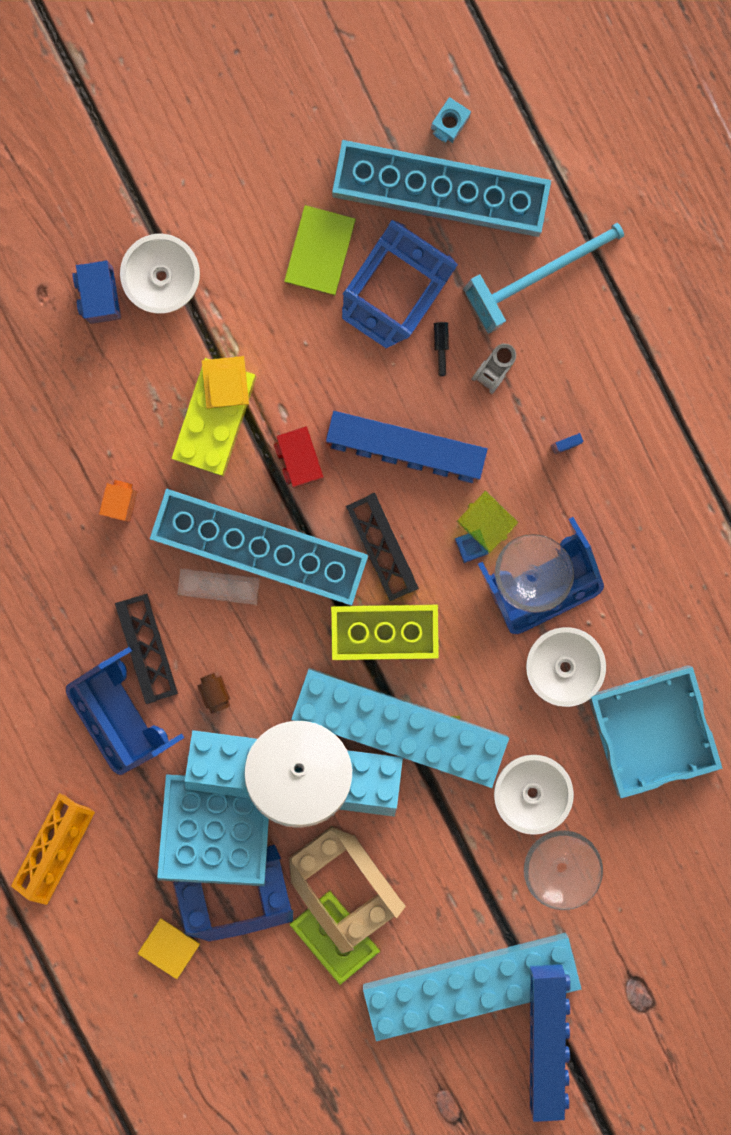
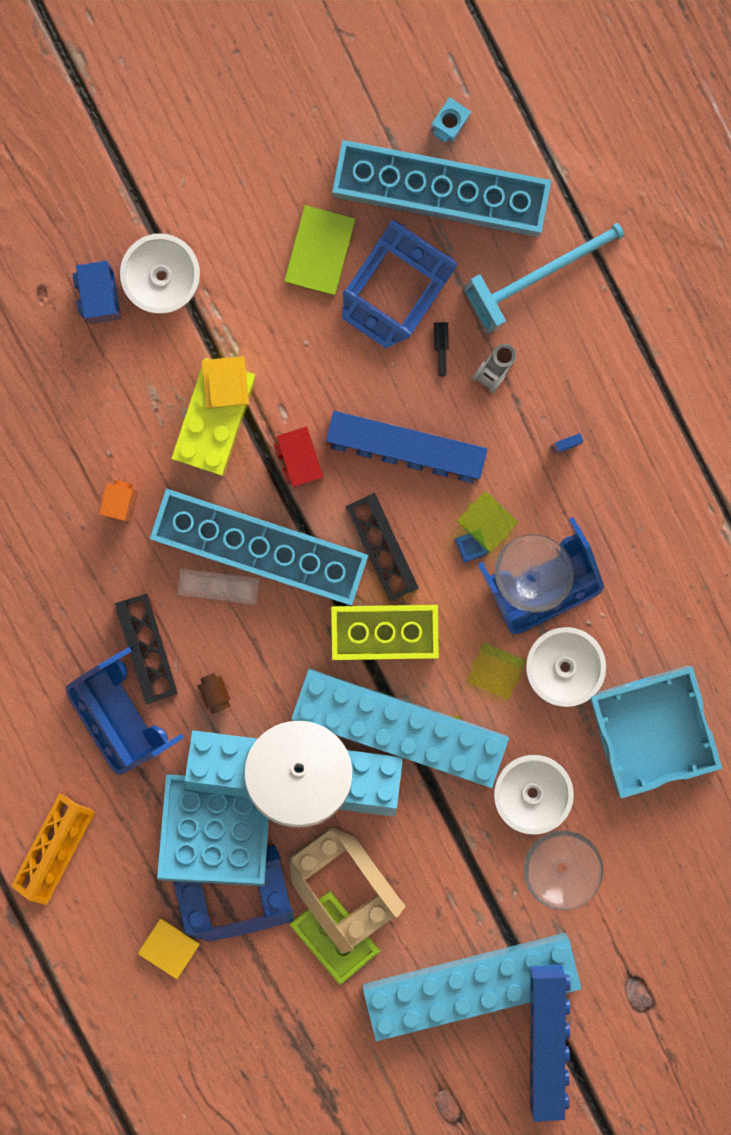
(496, 670): none -> clear neon green piece

